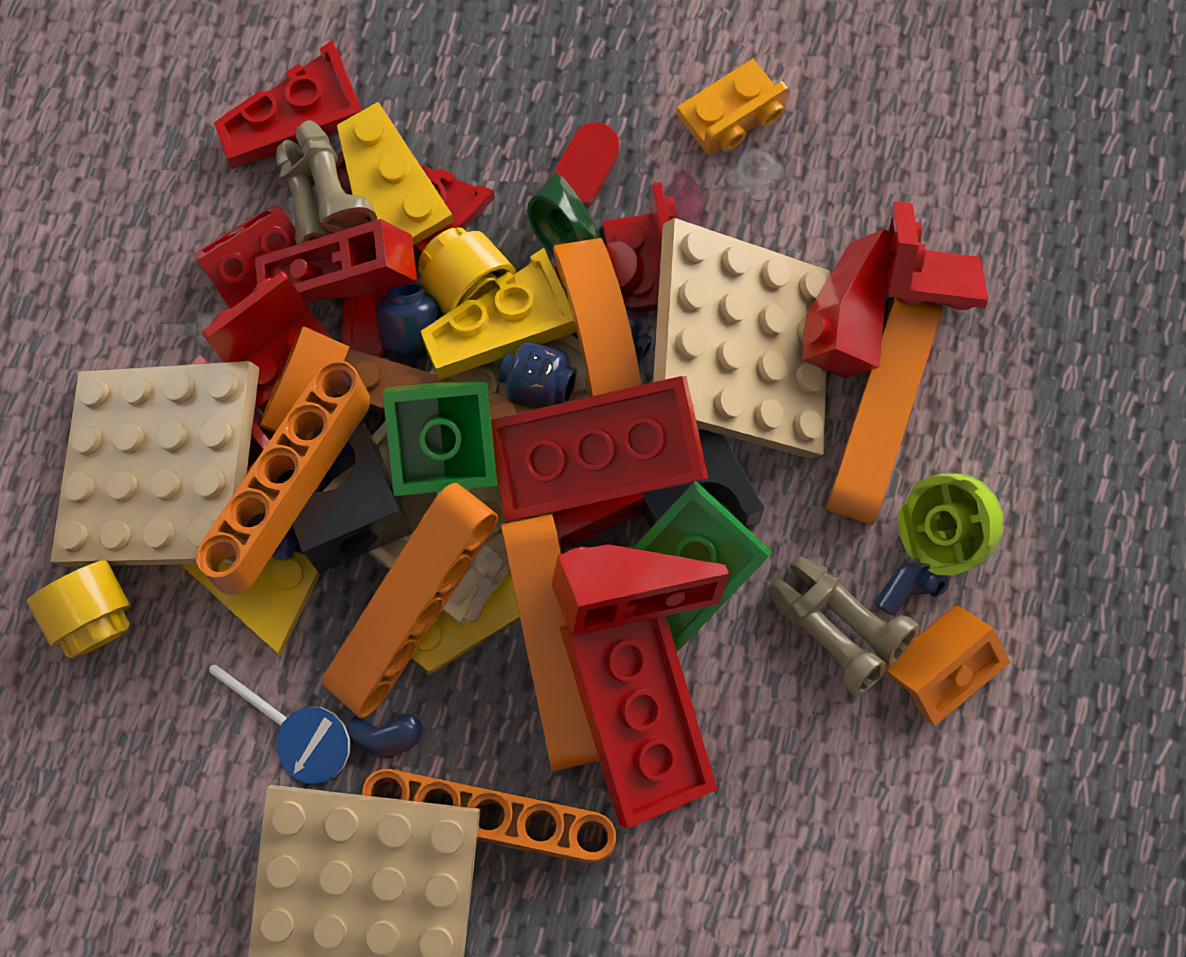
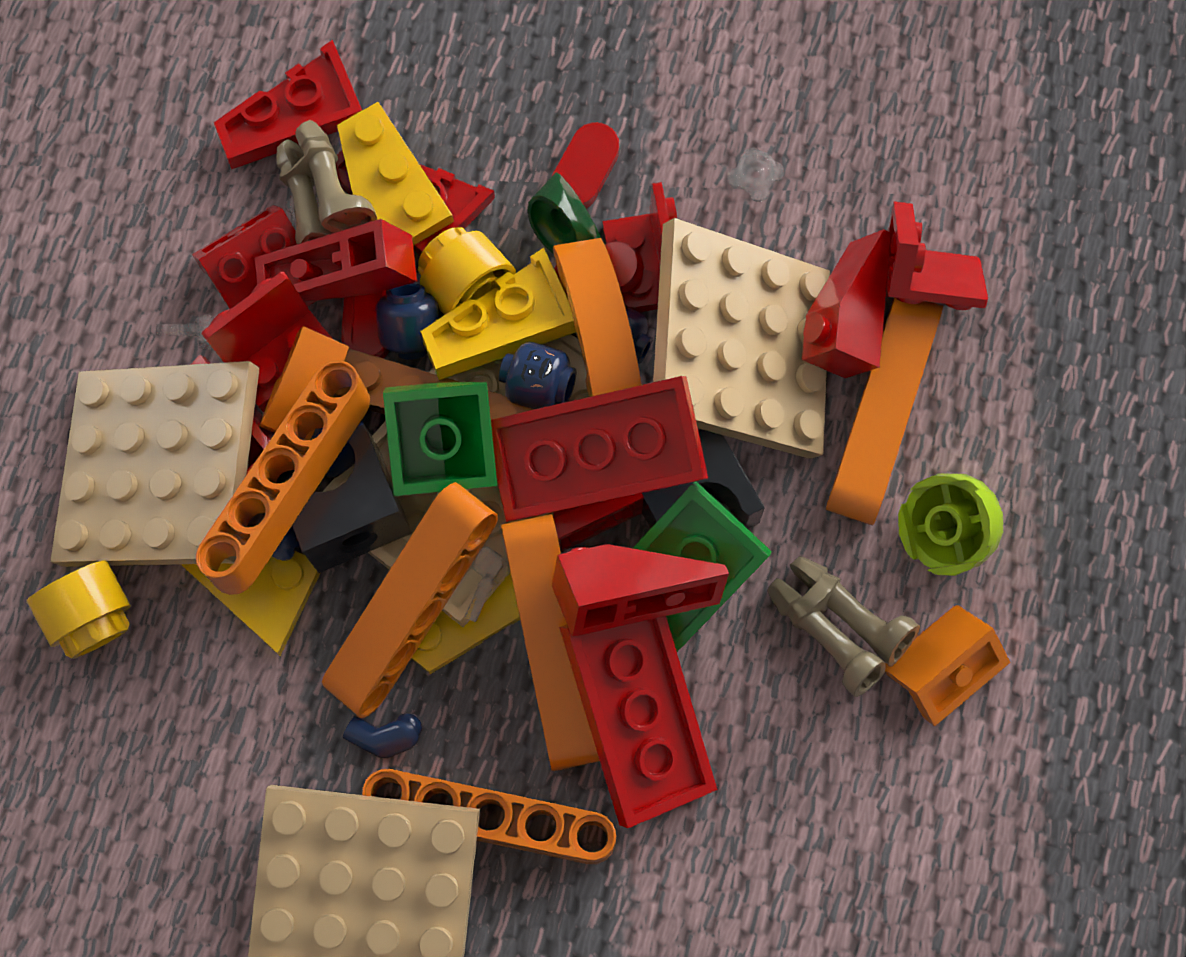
(310, 741): blue piece -> none
(686, 197): clear pink tile -> none
(733, 106): light orange bracket -> none
(907, 581): dark blue arm -> none

